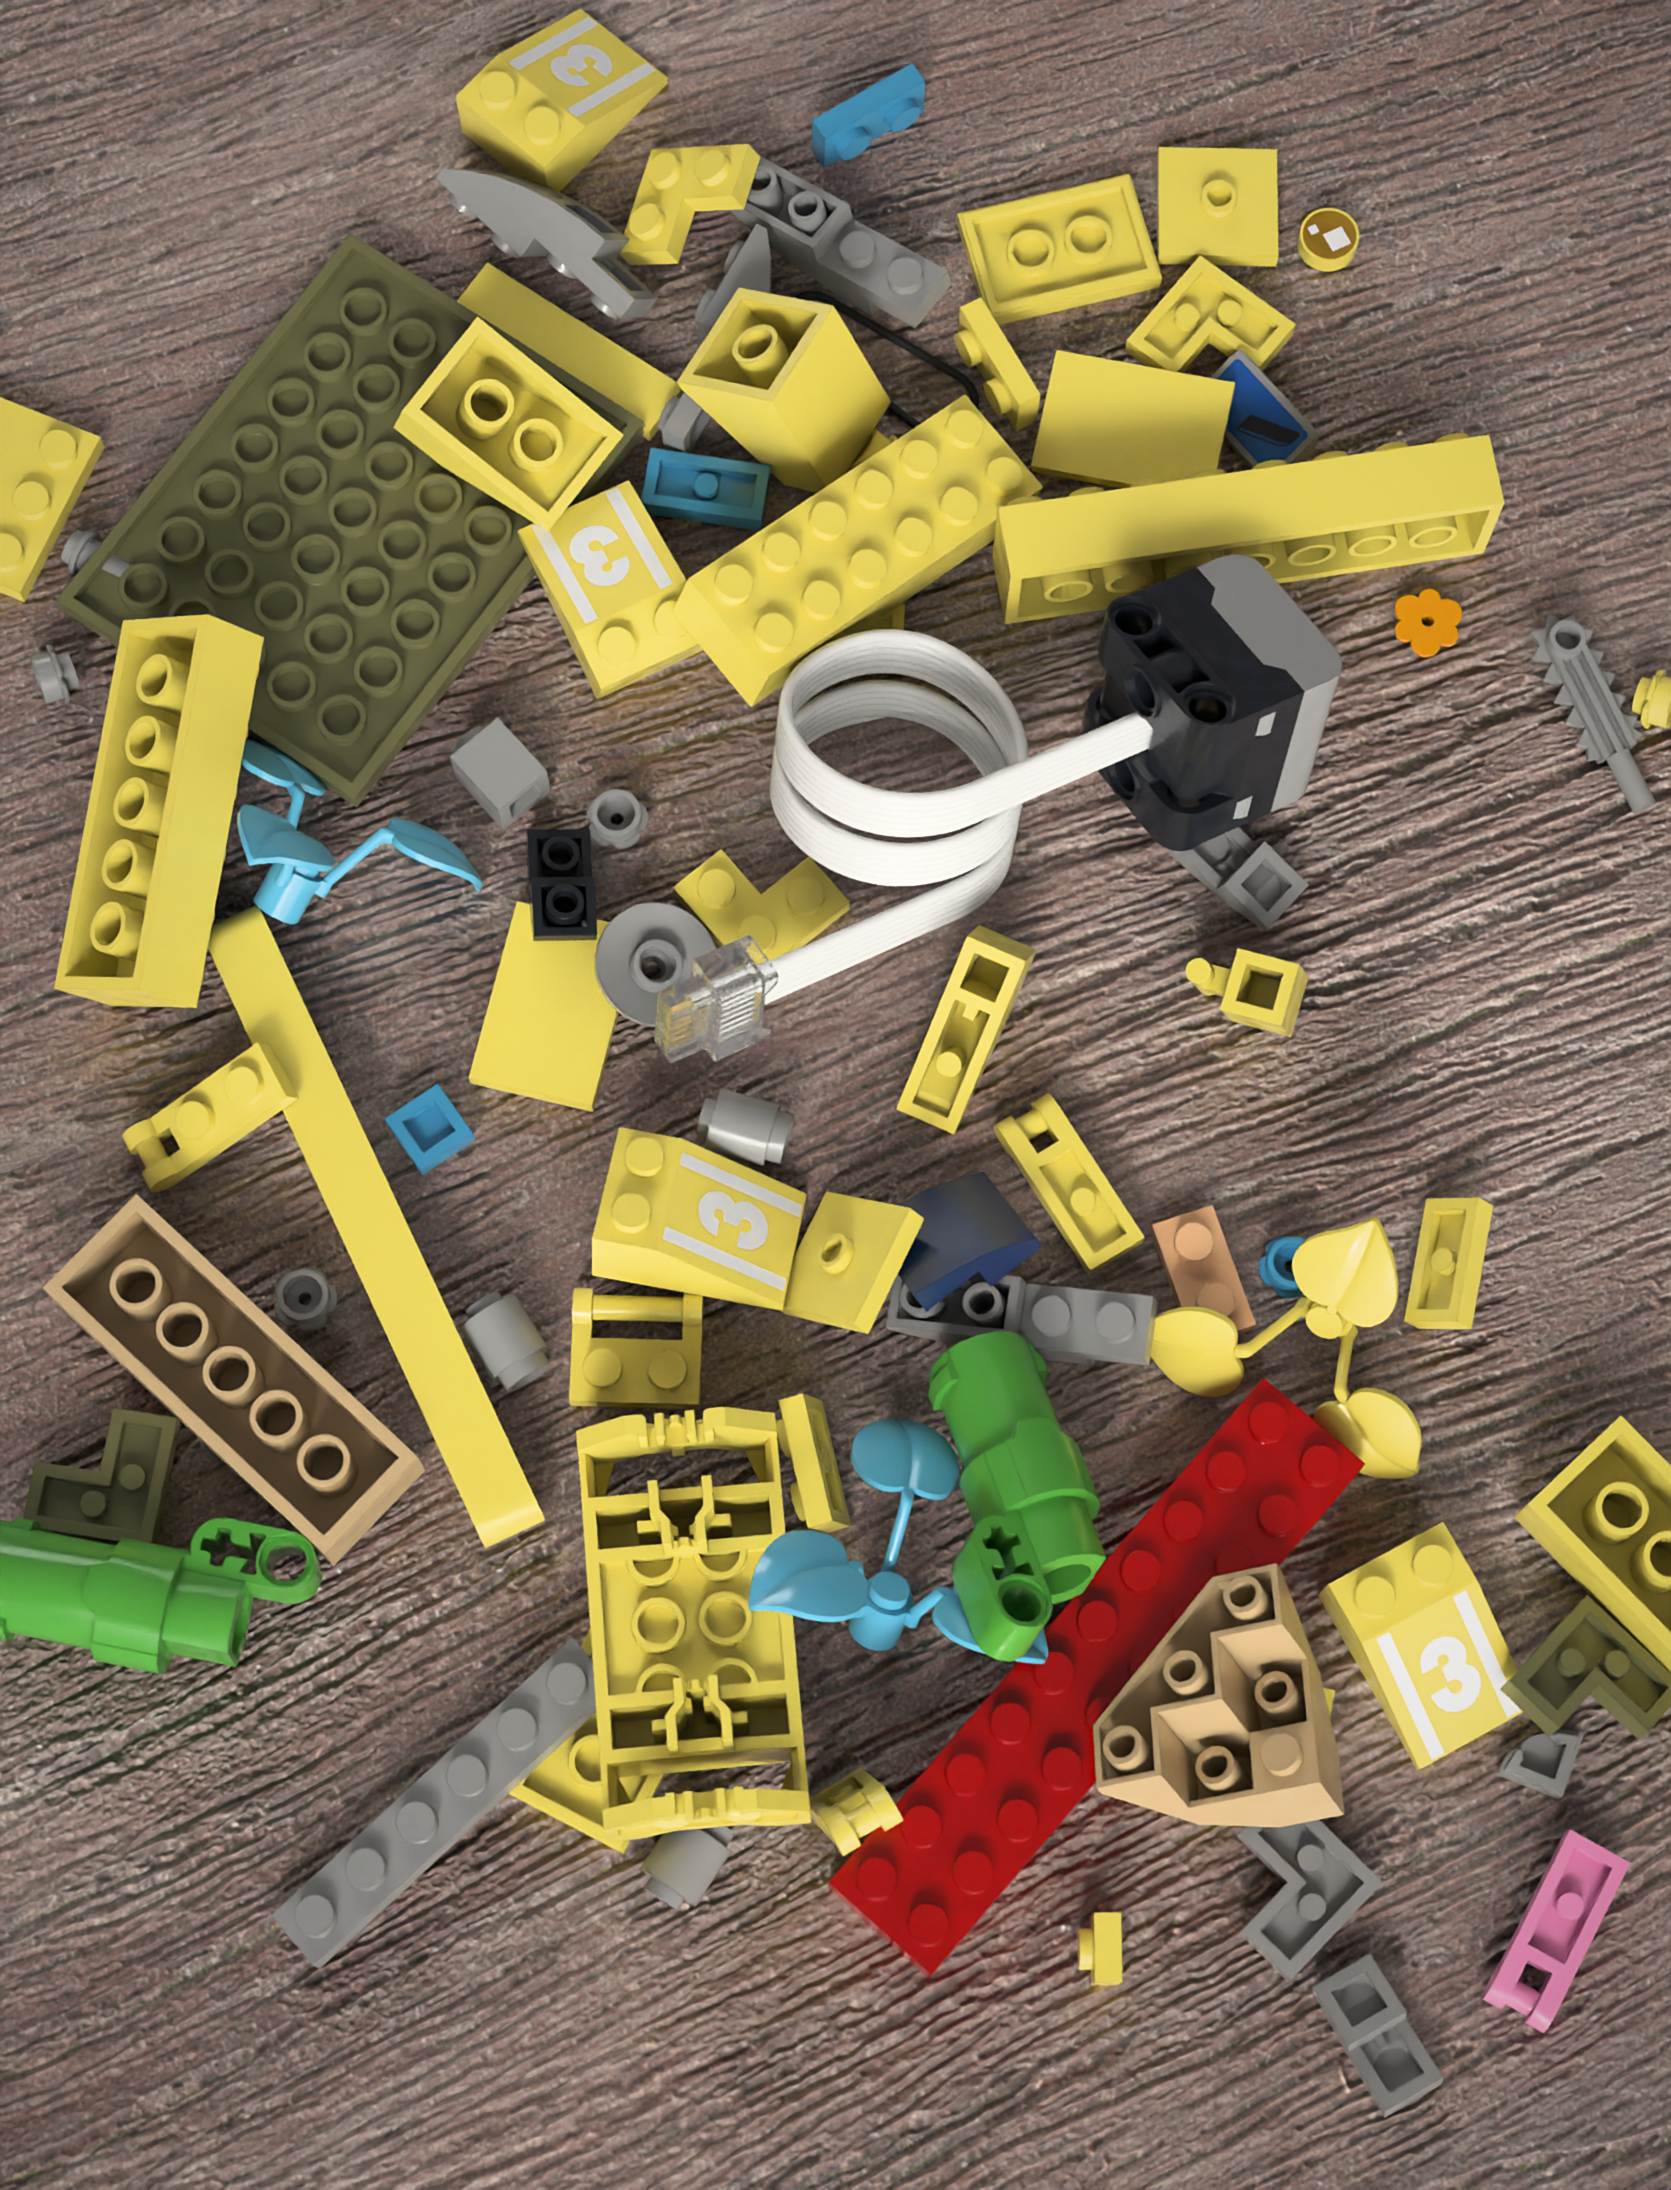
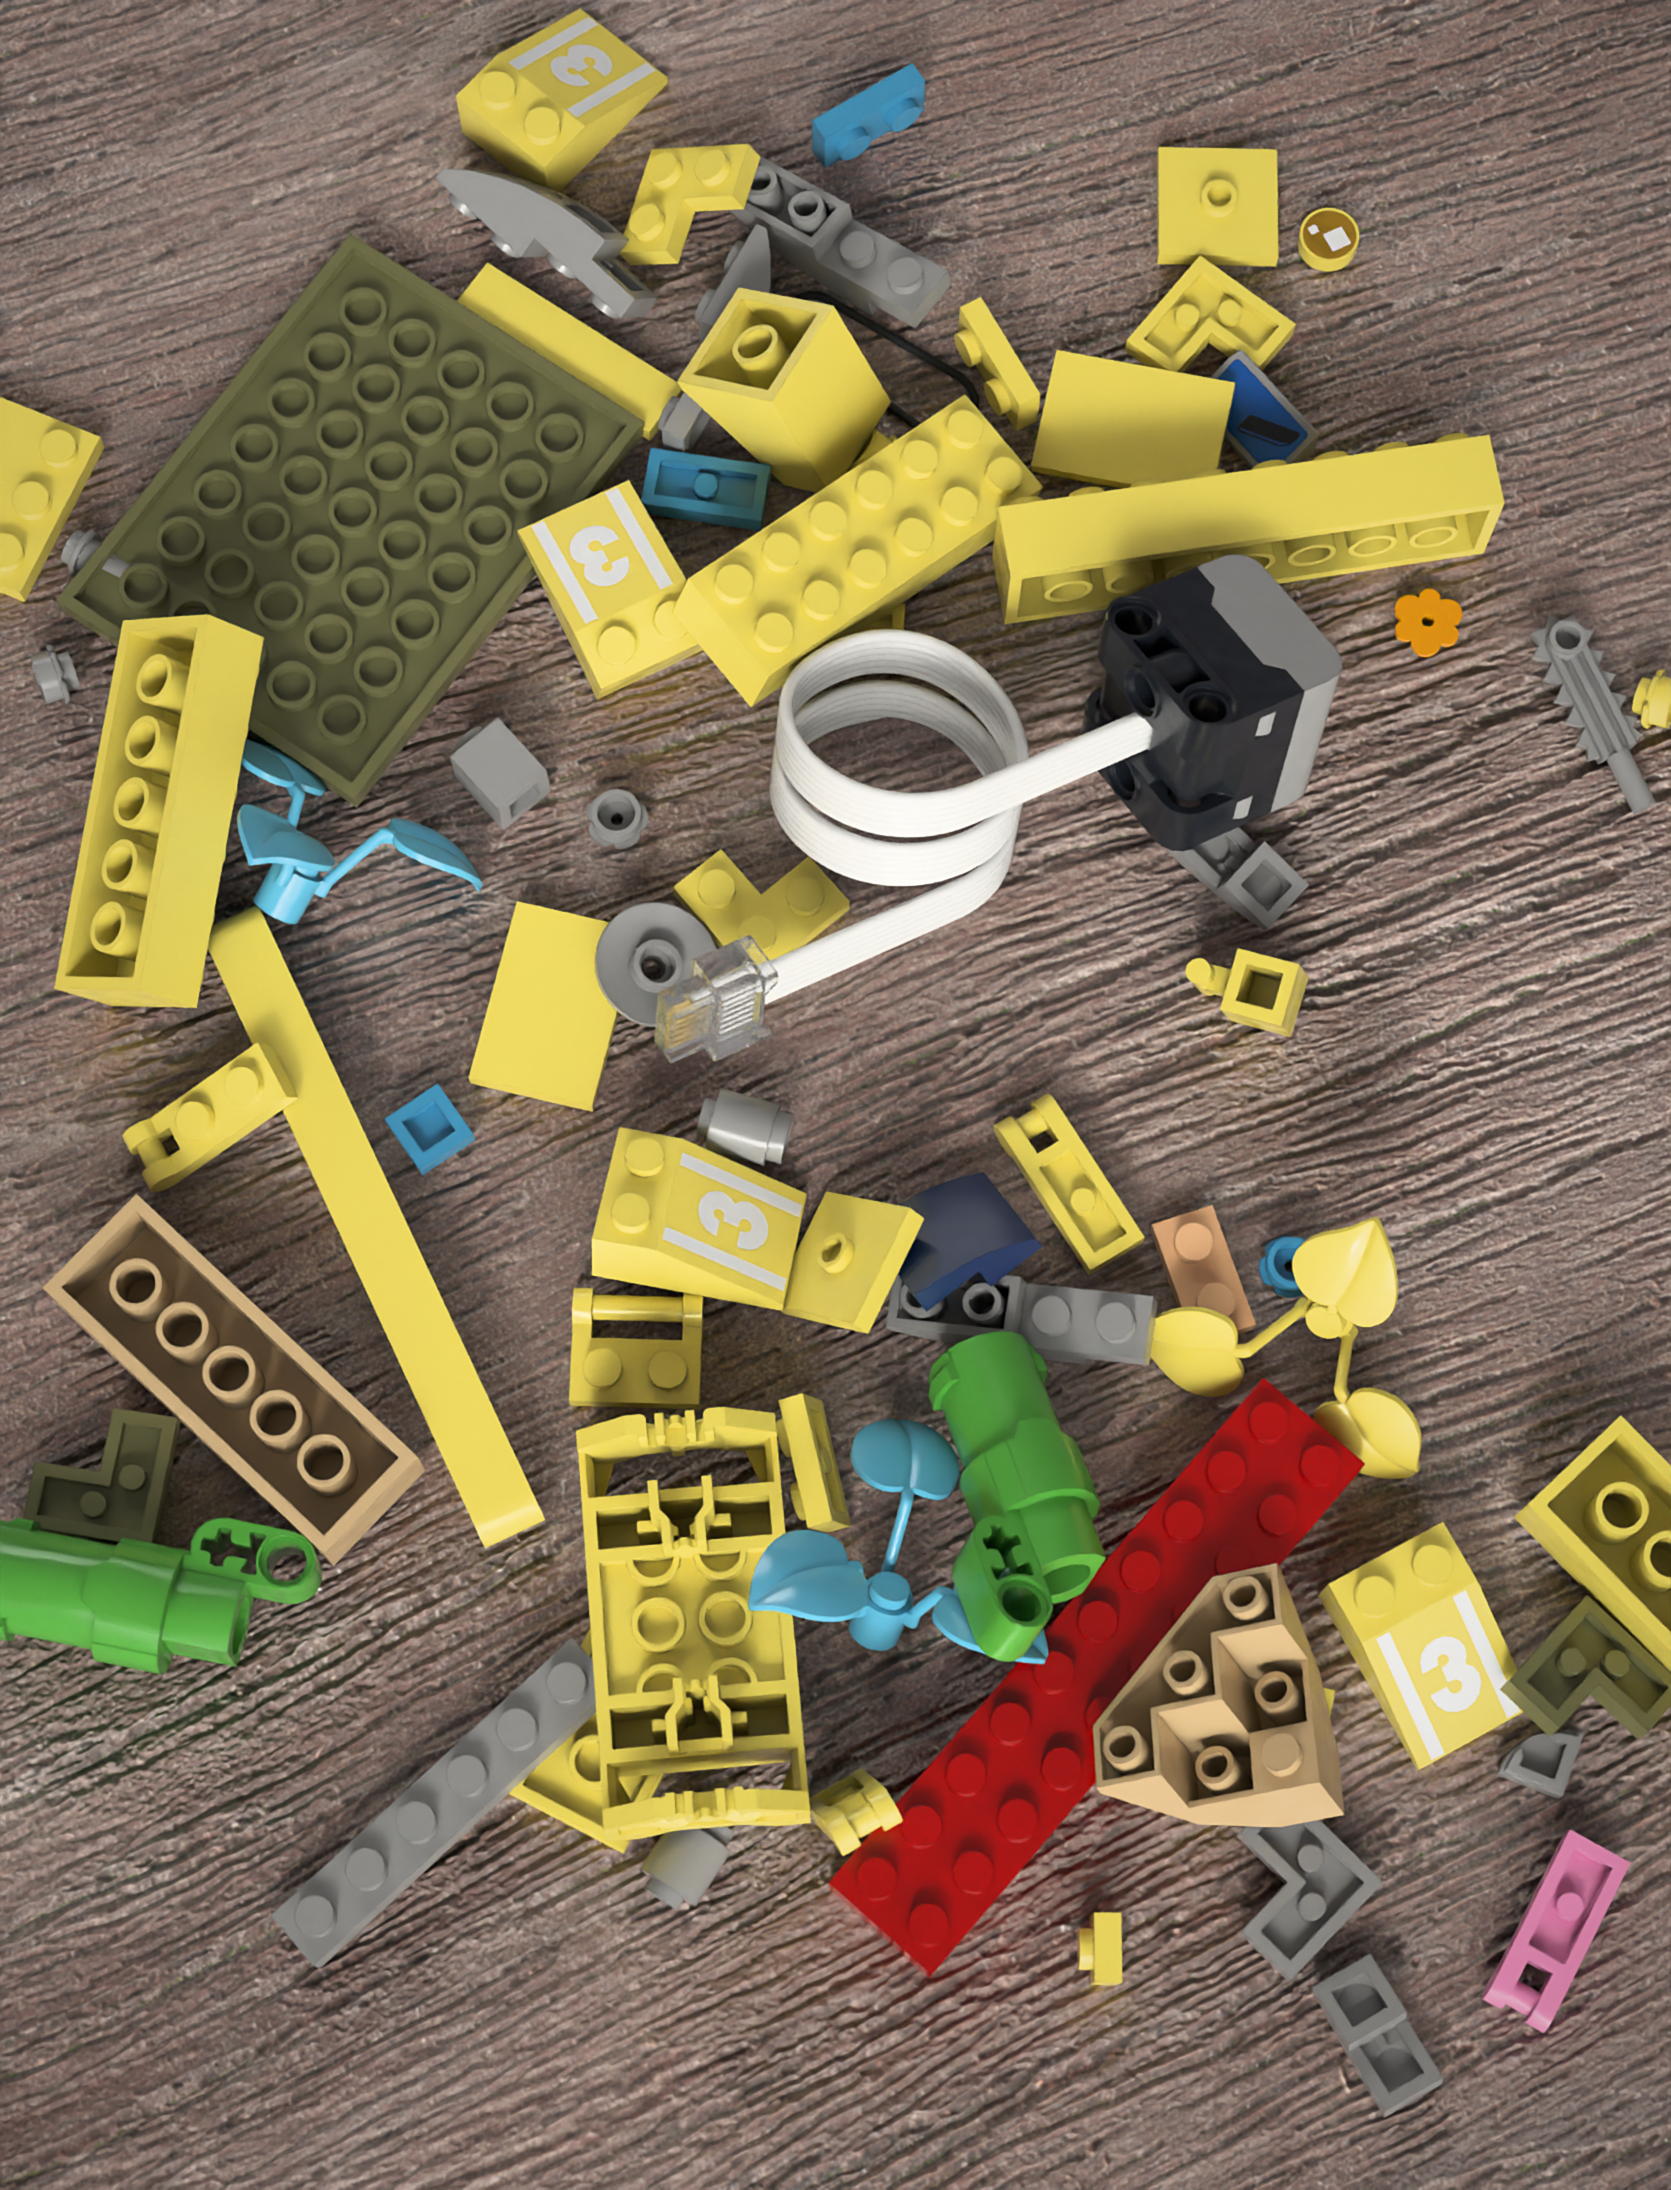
(293, 1286): light grey plate -> none
(506, 1341): light grey brick -> none
(507, 426): light yellow slope -> none
(561, 885): black slope -> none
(966, 1028): light yellow slope -> none
(1059, 249): light yellow tile -> none
(1448, 1263): light yellow plate -> none

